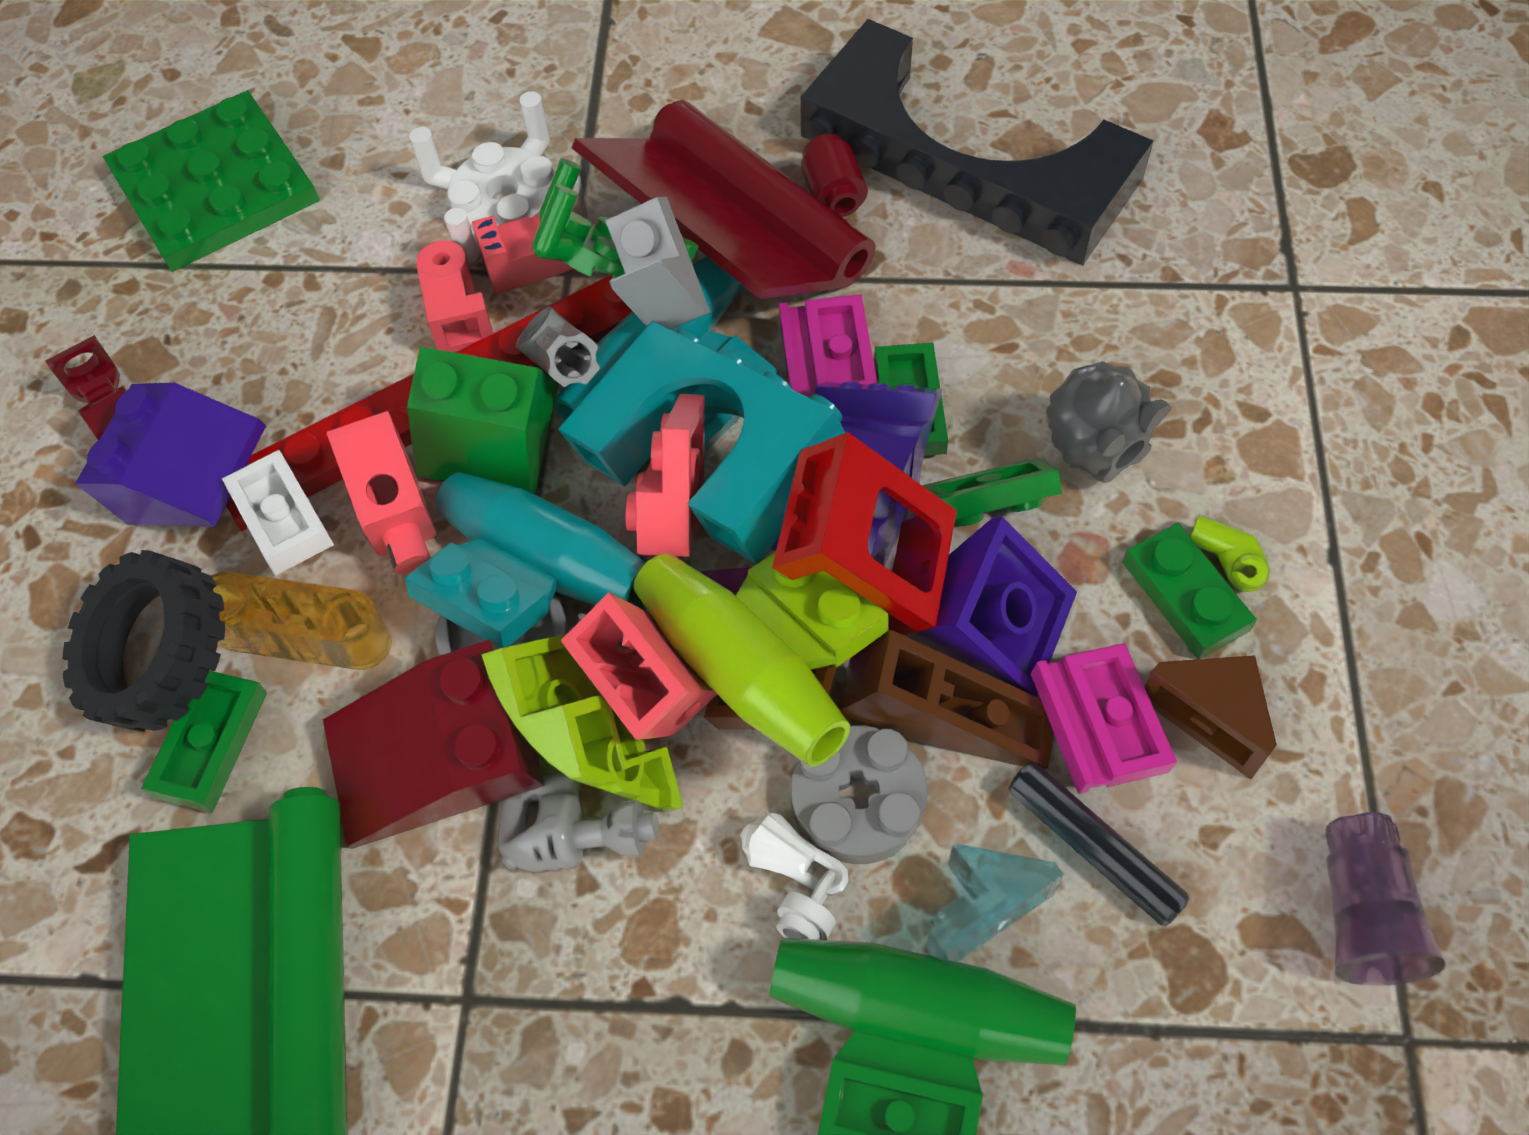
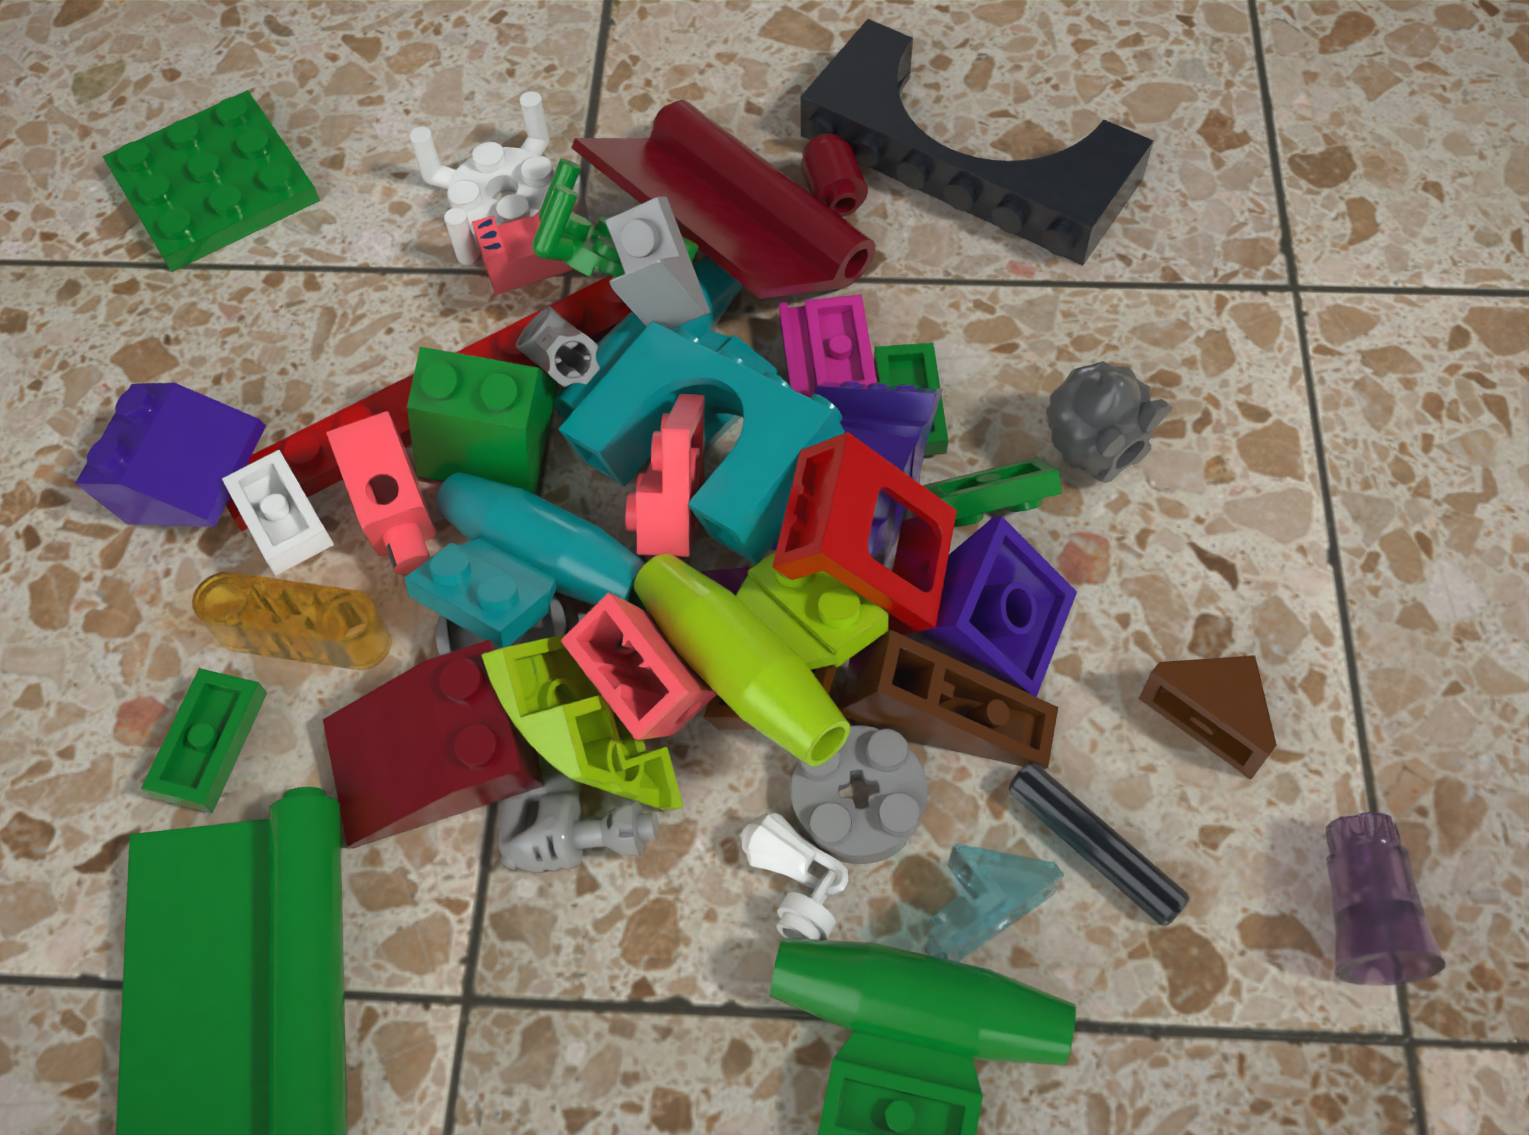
(91, 382): dark red leg -> none
(184, 651): black tyre -> none
(448, 289): coral leg -> none
(1102, 718): dark pink plate -> none
(1188, 591): green plate -> none
(1236, 550): lime arm -> none

